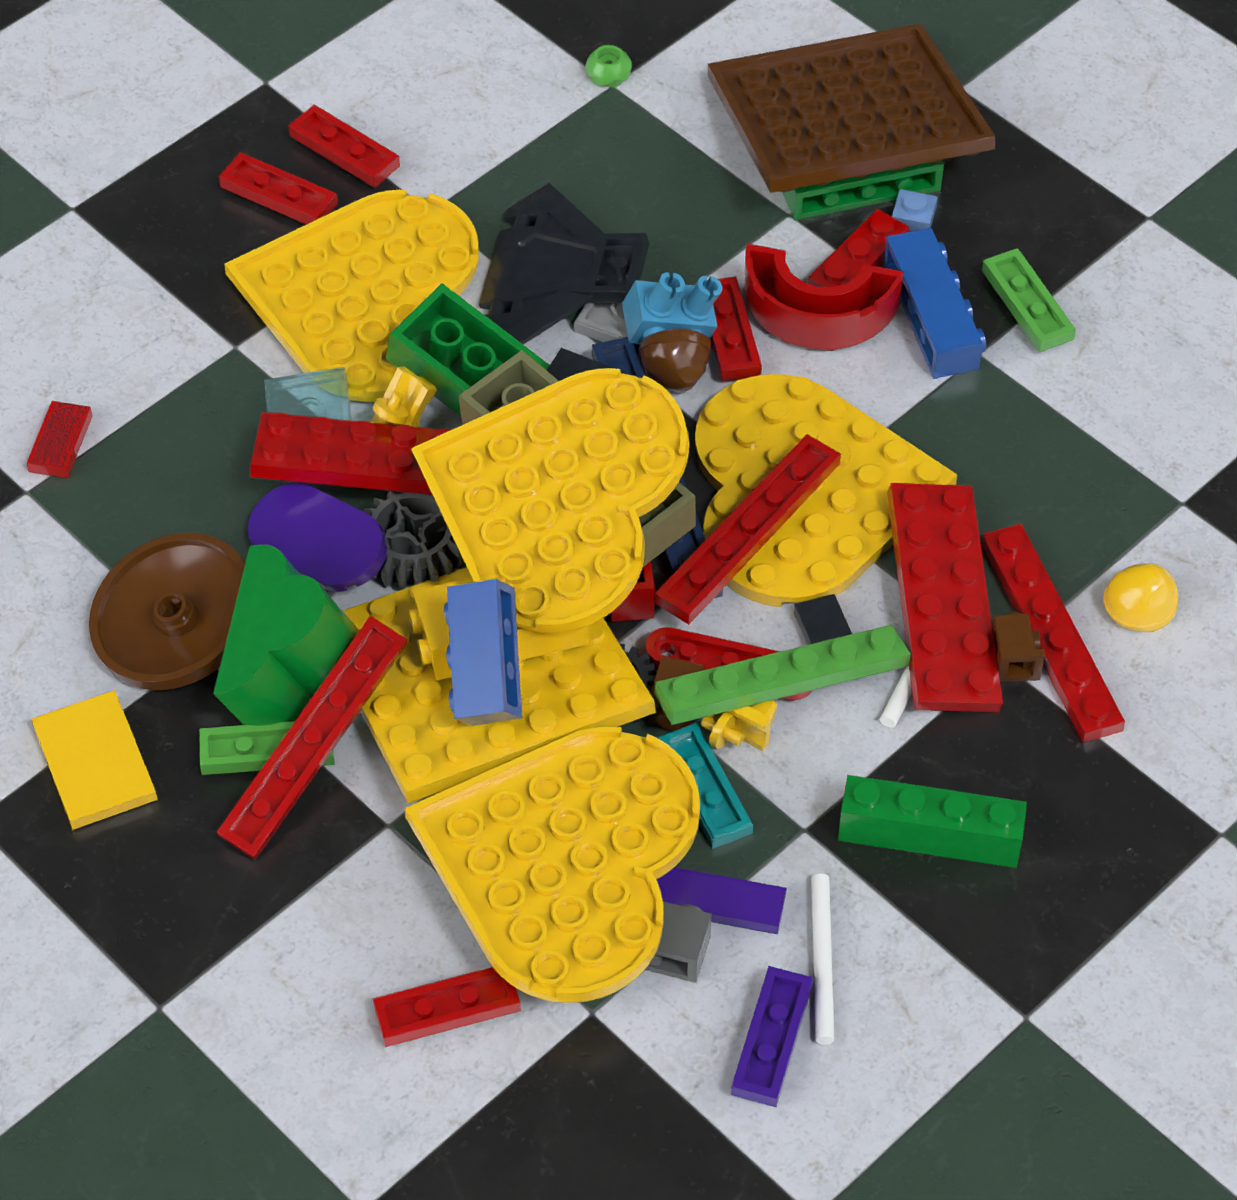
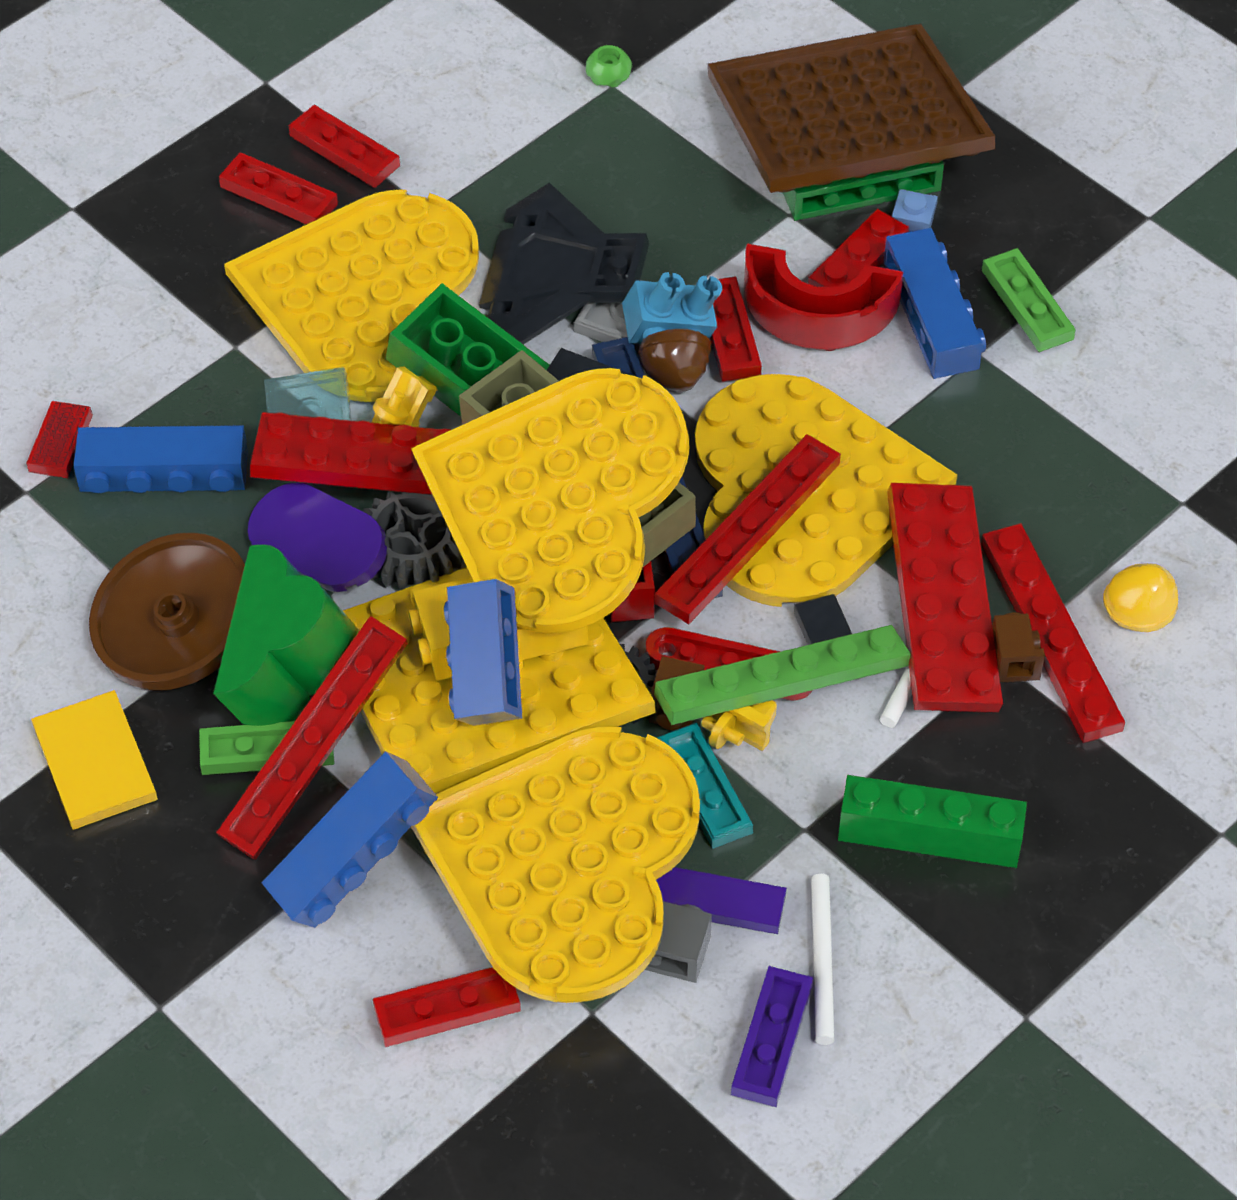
(161, 458): none -> blue brick
(350, 840): none -> blue brick

